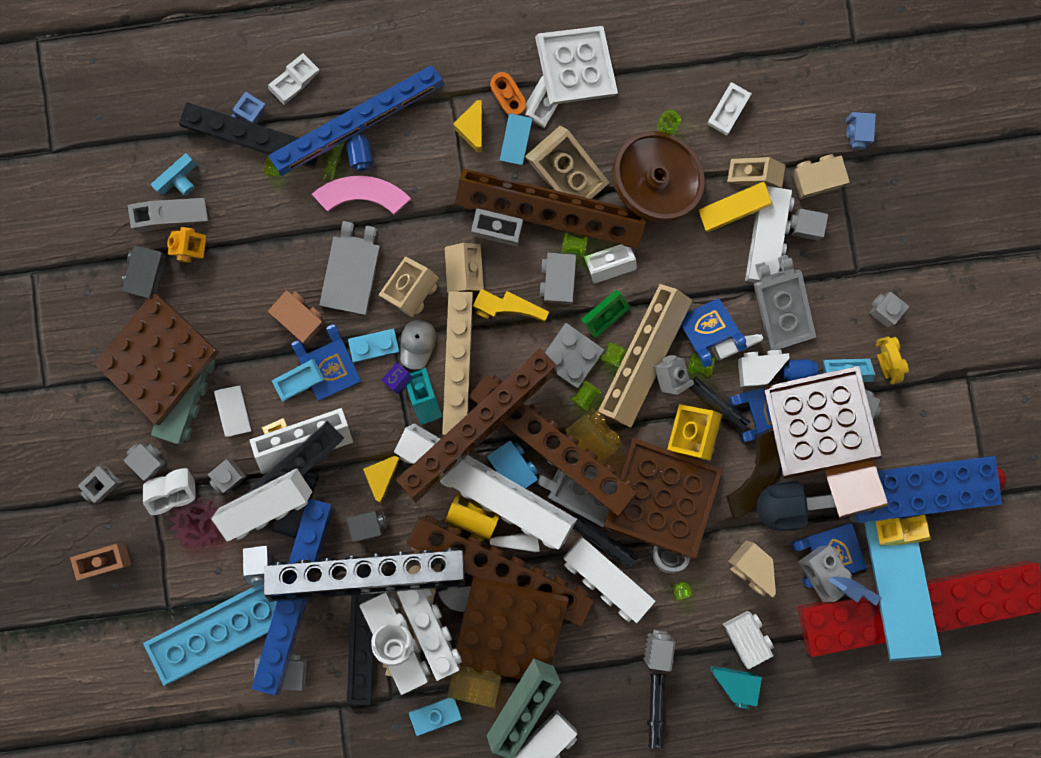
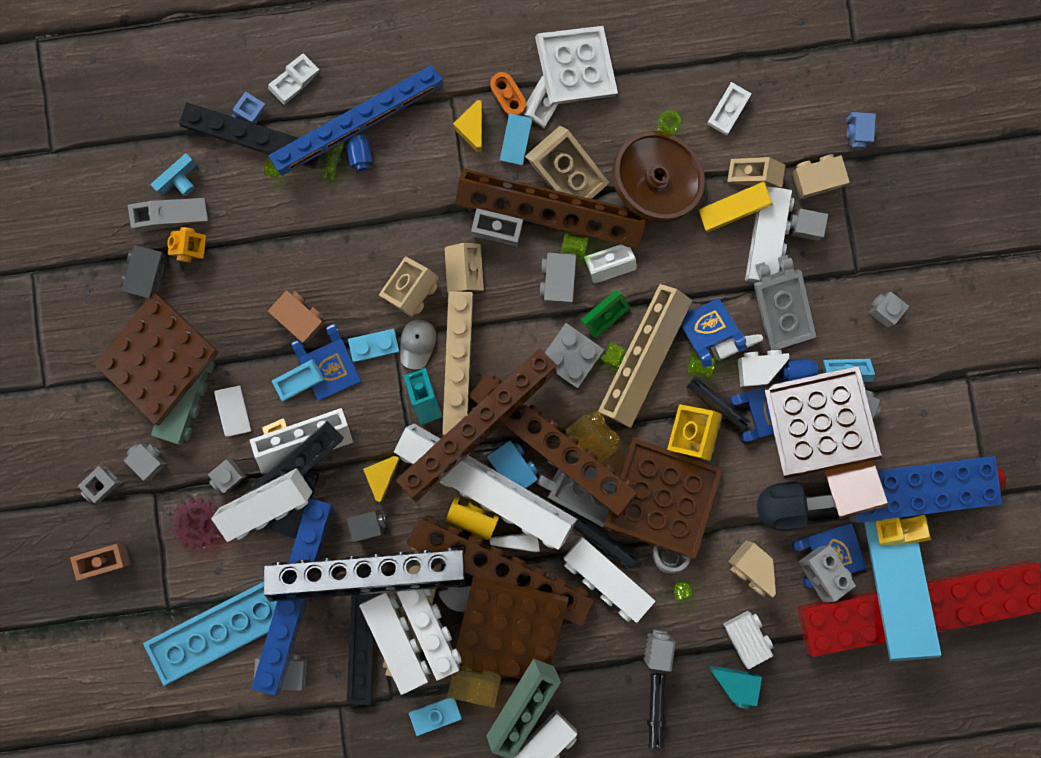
(170, 491): white brick -> none
(253, 564): brick -> none
(350, 271): light grey tile -> none
(361, 188): bright pink tile -> none
(392, 642): white hat -> none
(397, 378): dark purple tile -> none
(491, 305): yellow slope -> none
(585, 395): clear neon green bush -> none
(673, 375): light grey brick -> none
(764, 475): dark brown tile -> none
(854, 589): medium blue slope -> none
(890, 359): yellow plate -> none

